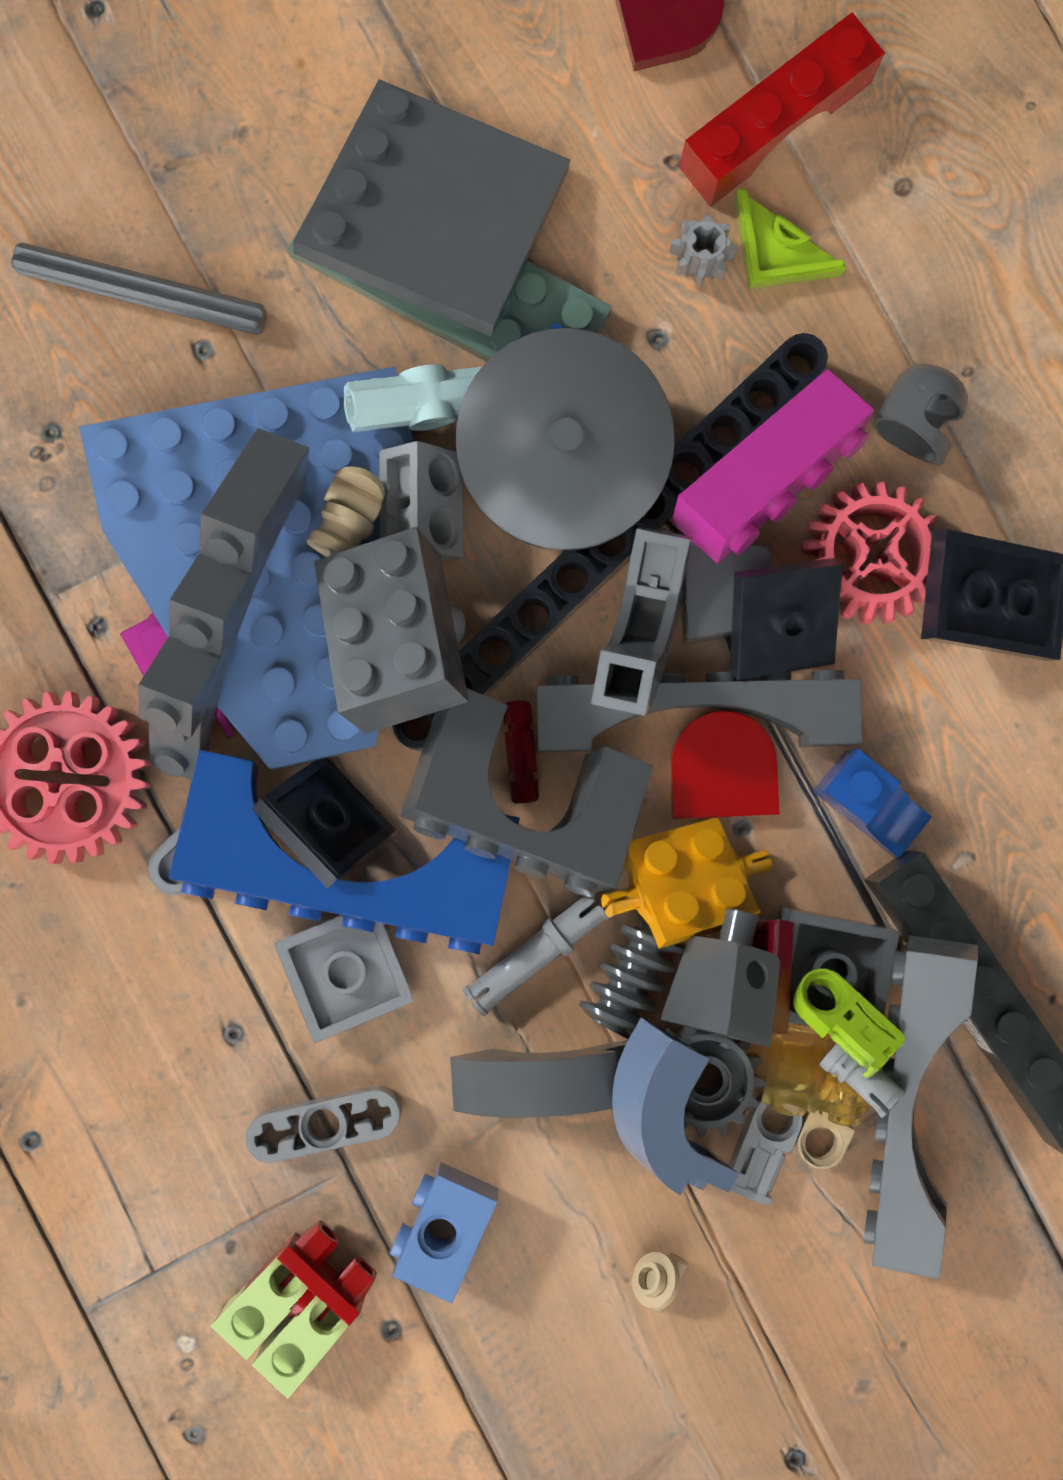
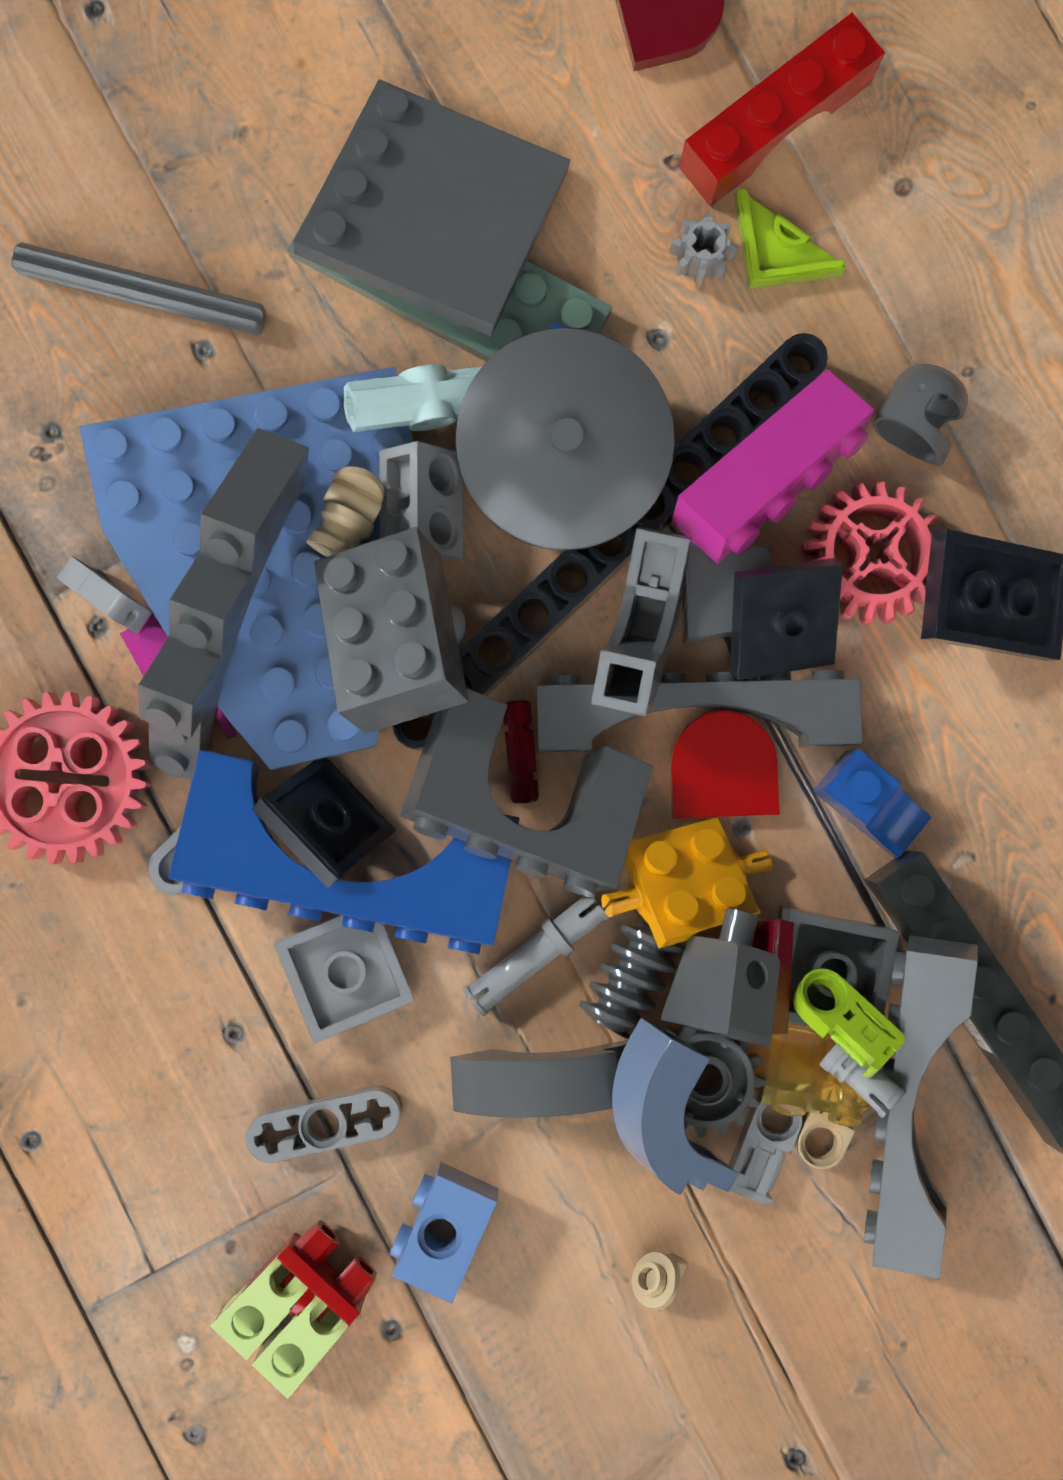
(104, 595): none -> light grey piece

